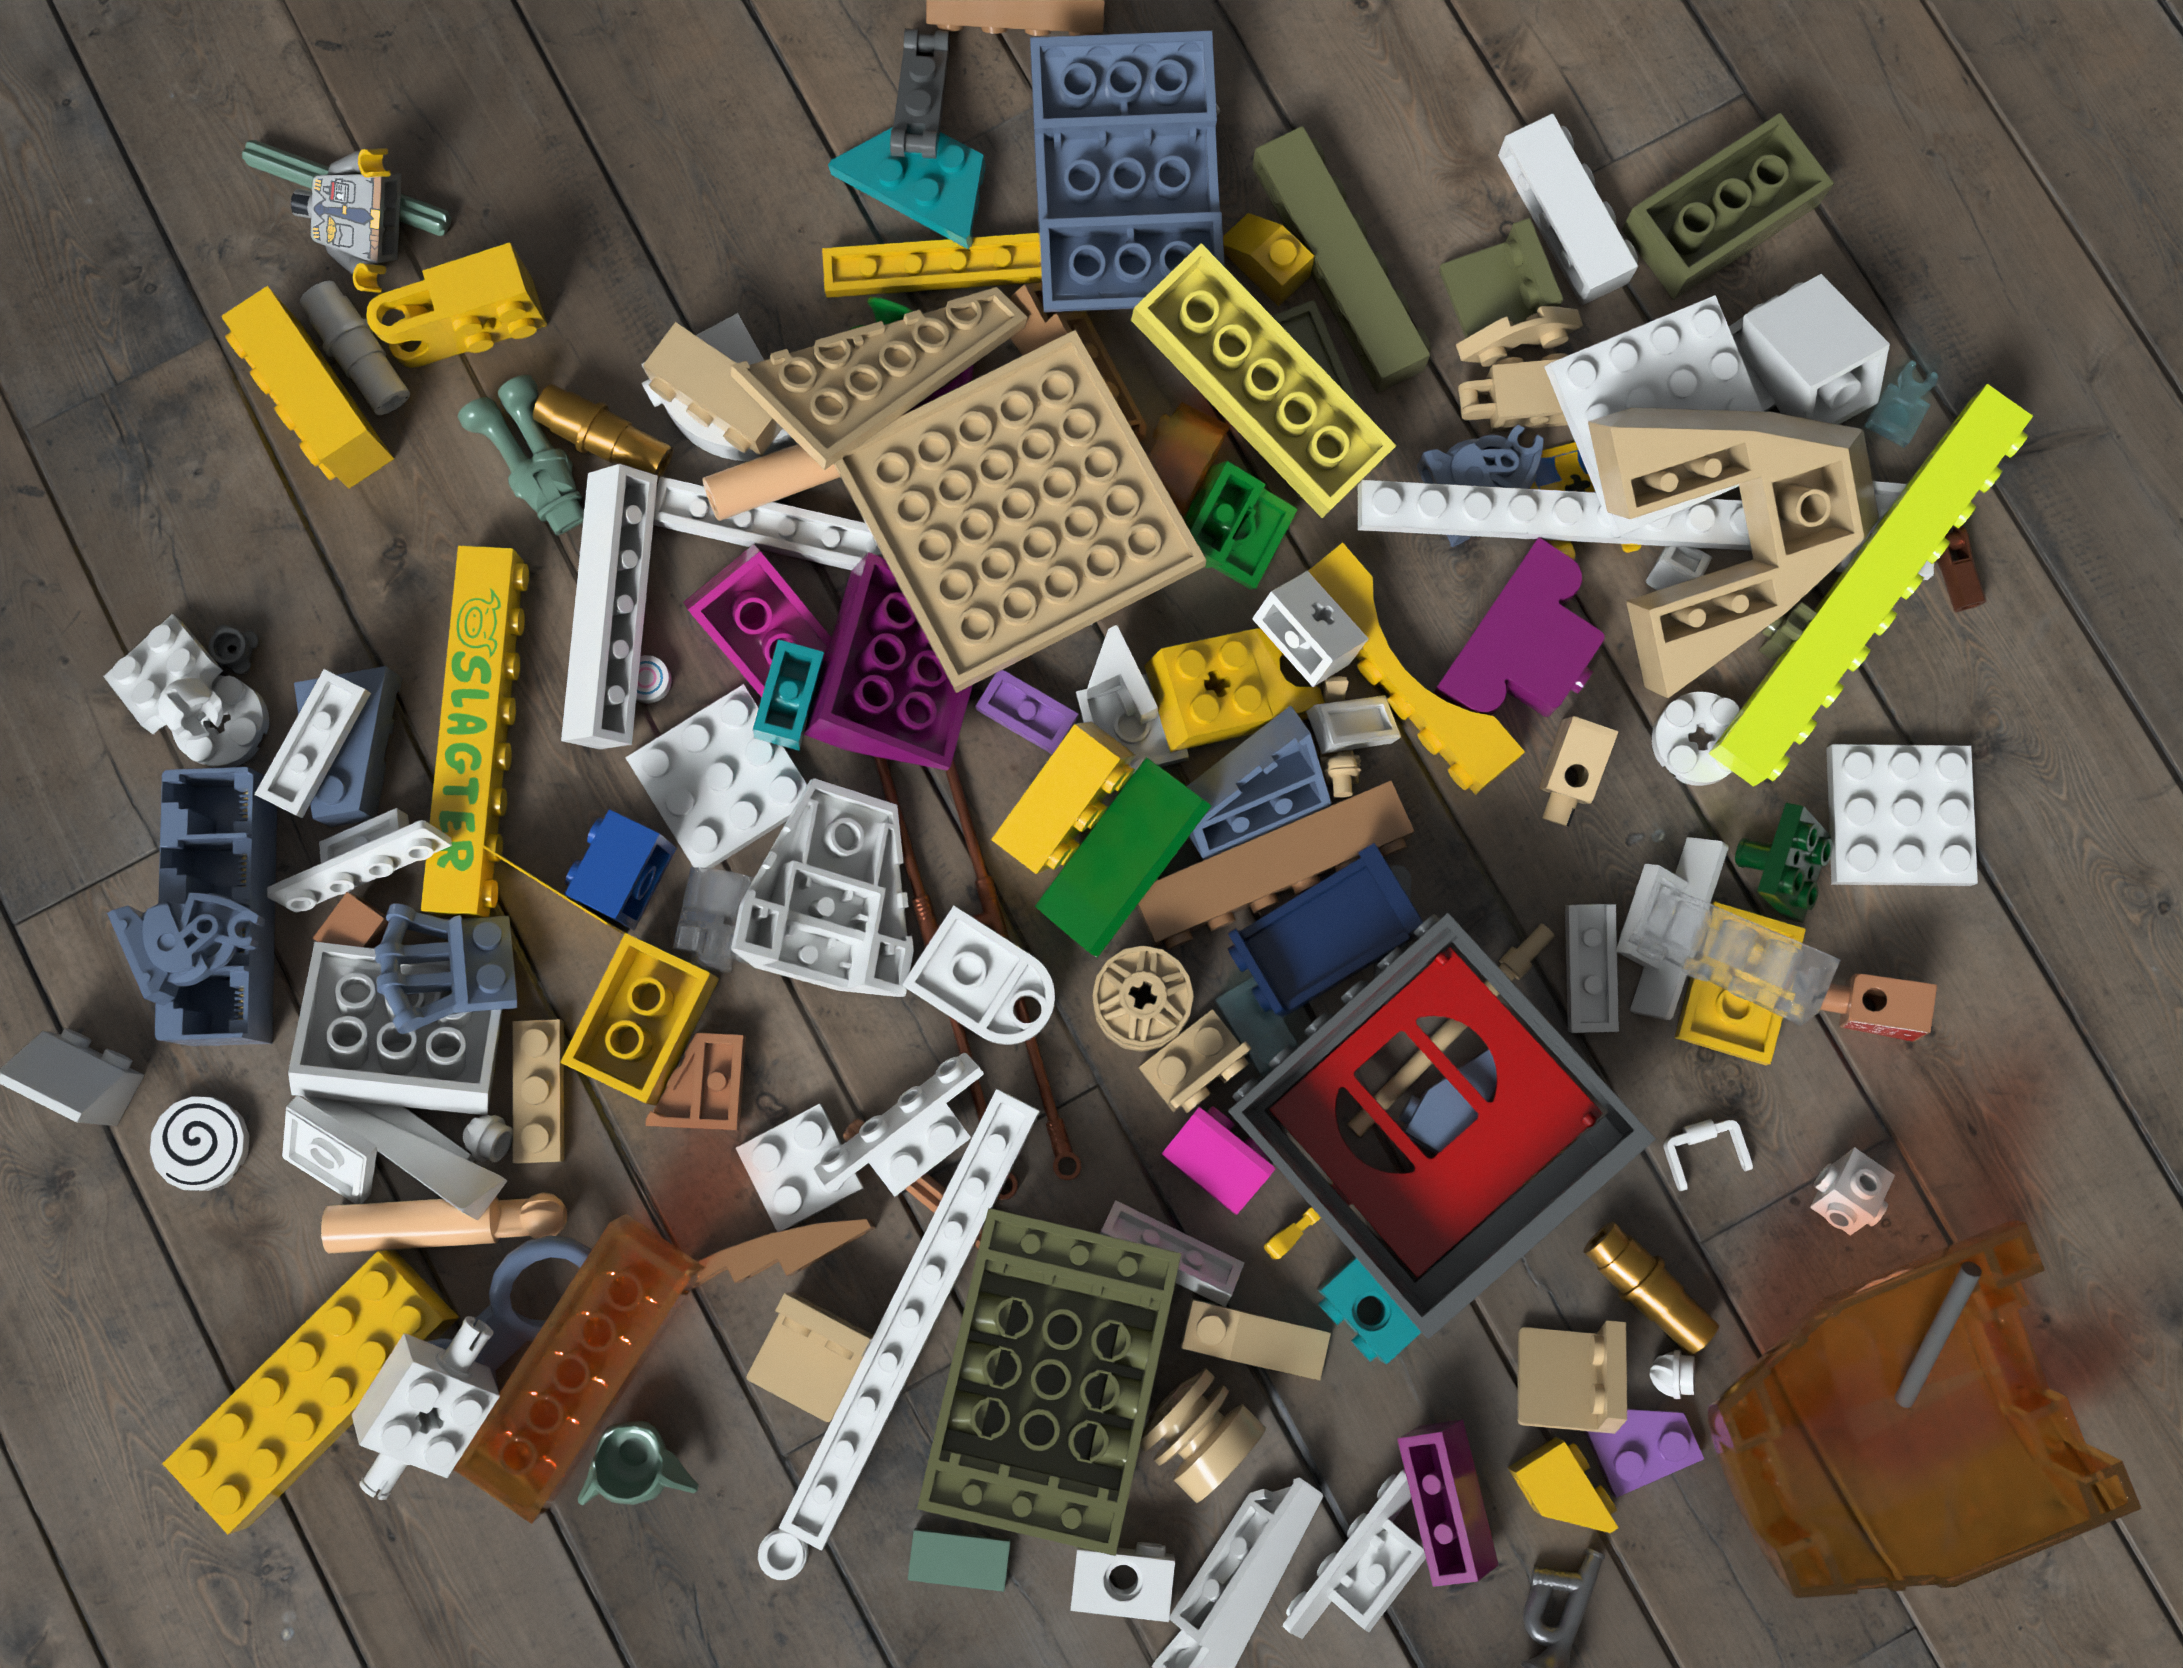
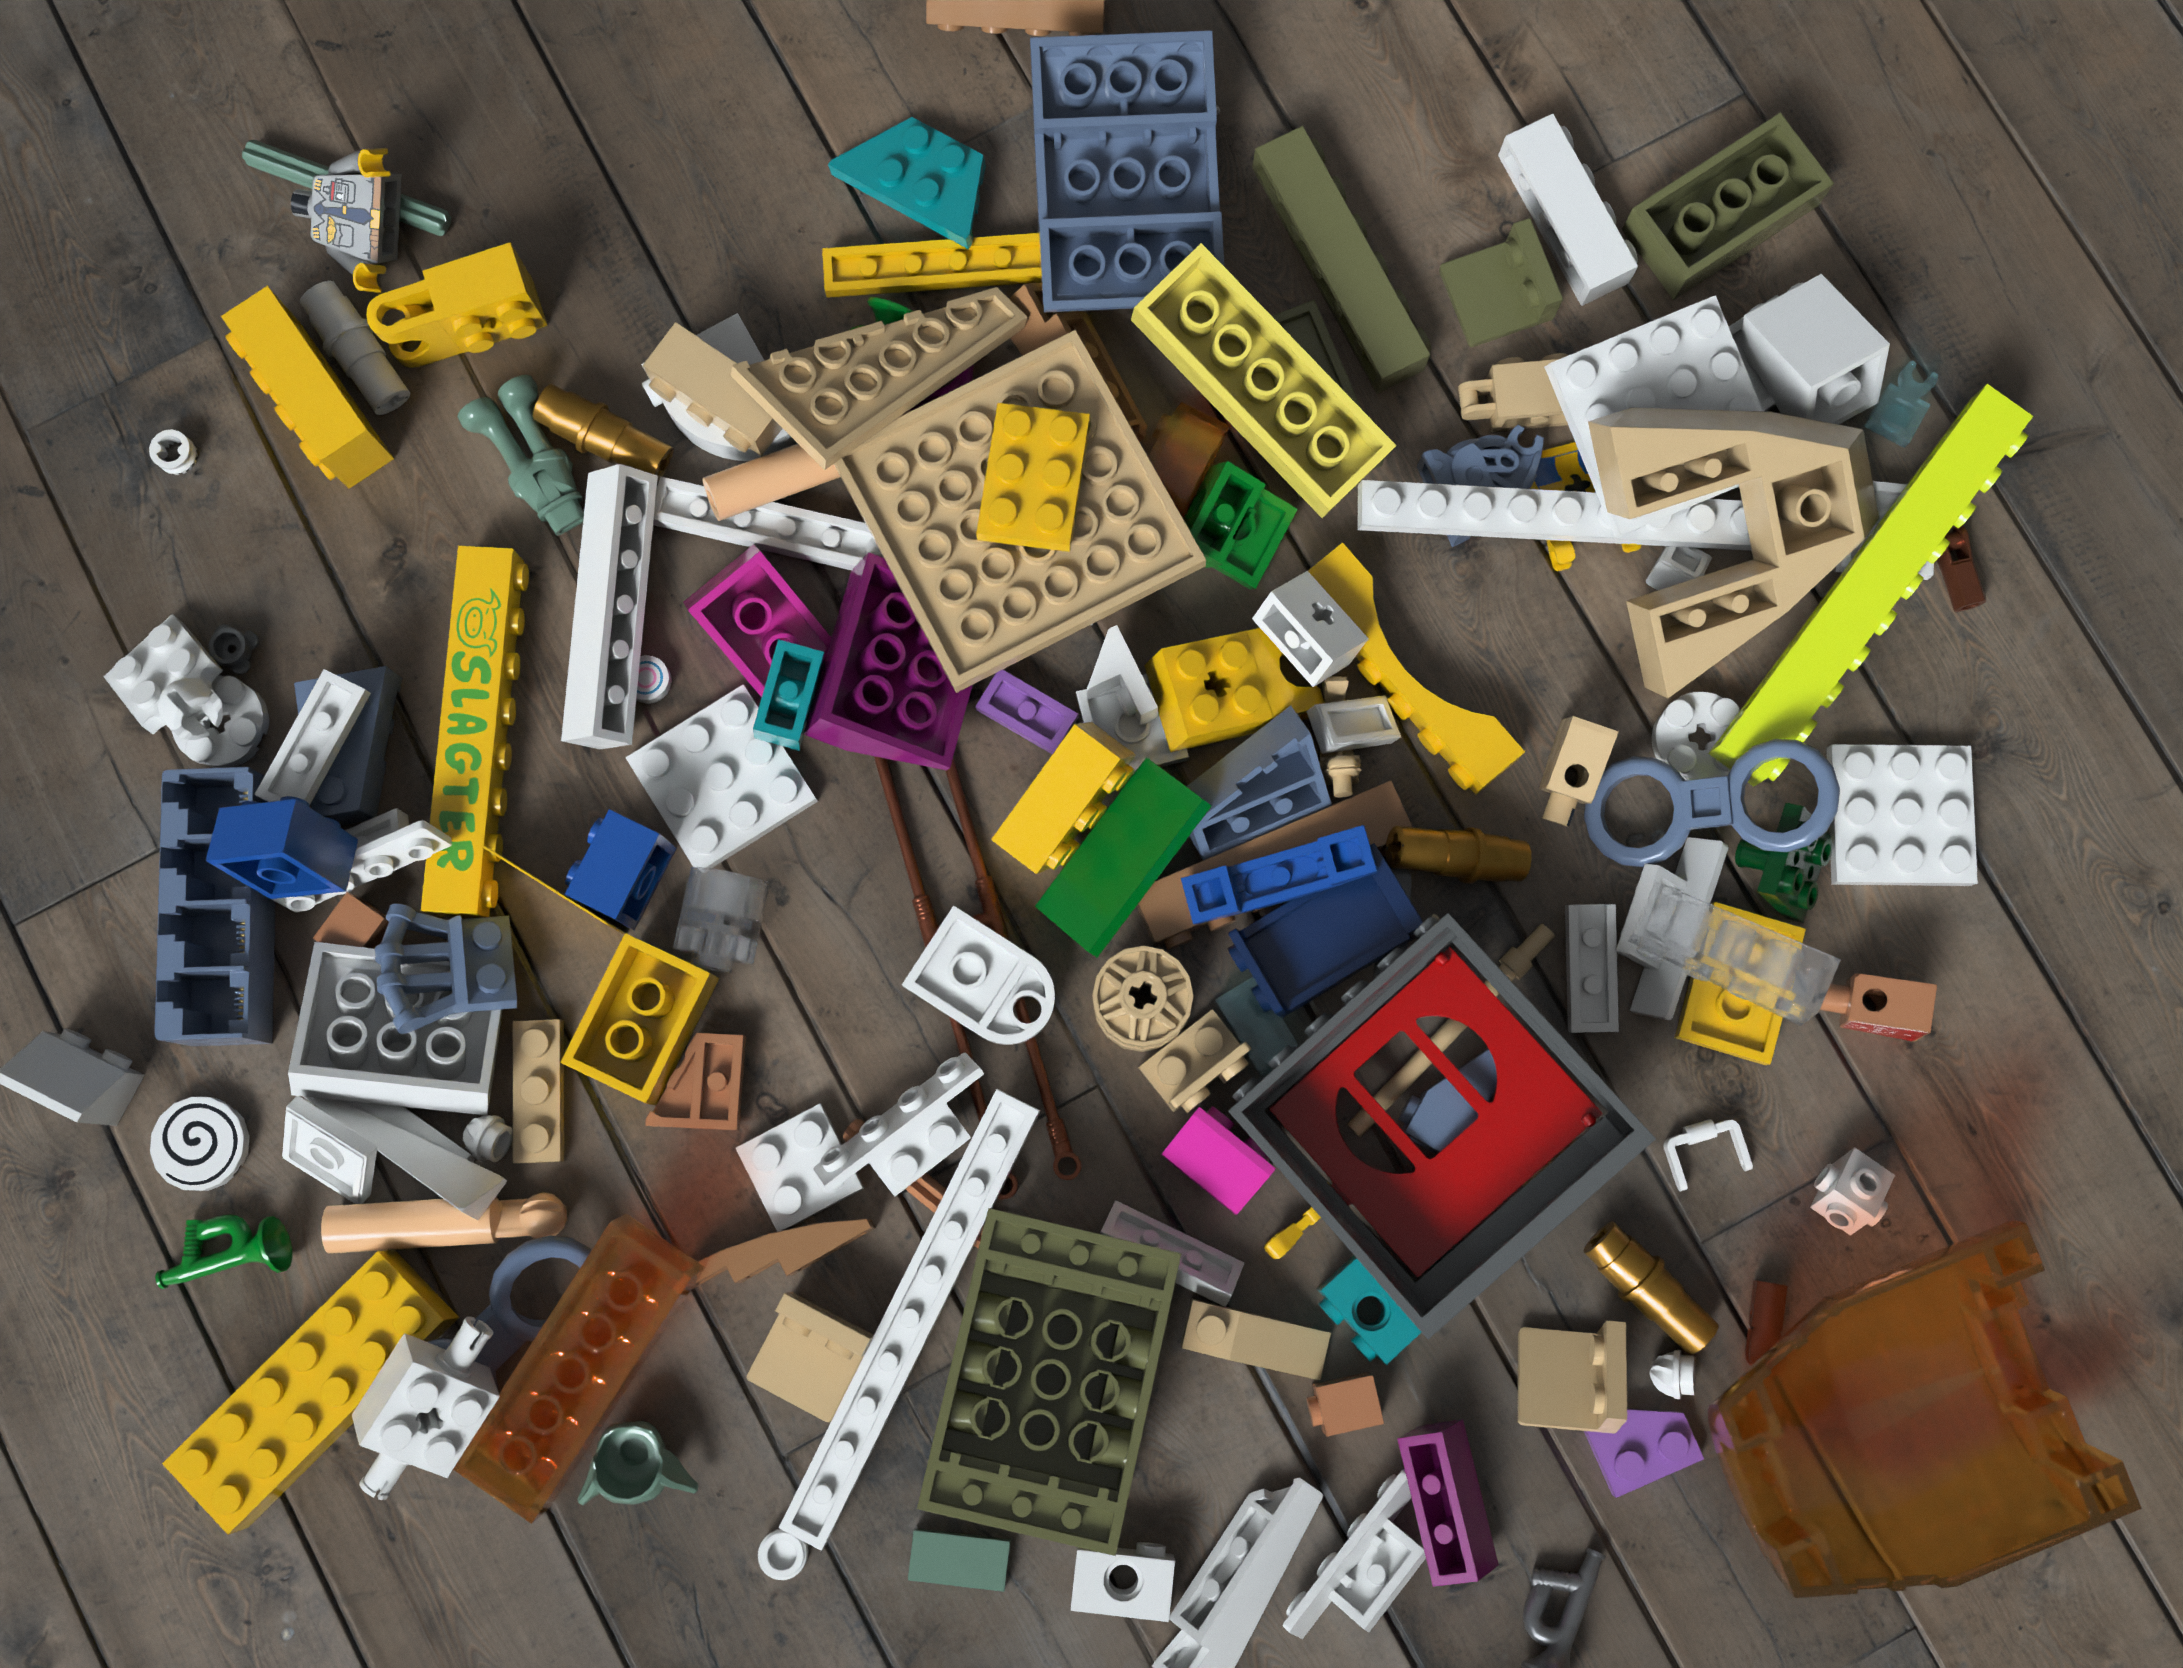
(181, 941): sand blue piece -> none
(186, 450): none -> white bush
(268, 1246): none -> green piece
(282, 848): none -> blue brick
(831, 896): white wedge -> none
(920, 94): dark grey plate -> none
(1033, 477): none -> yellow plate
(1201, 1435): tan wheel -> none
(1268, 256): yellow slope -> none
(1279, 876): none -> blue slope
(1345, 1404): none -> nougat brick
(1459, 854): none -> pearl gold piece
(1526, 641): magenta brick -> none
(1545, 328): tan plate -> none
(1560, 1490): yellow slope -> none
(1714, 803): none -> sand blue bar
(1765, 1318): none -> copper bar
(1786, 630): olive plate -> none
(1938, 1334): dark grey bar -> none

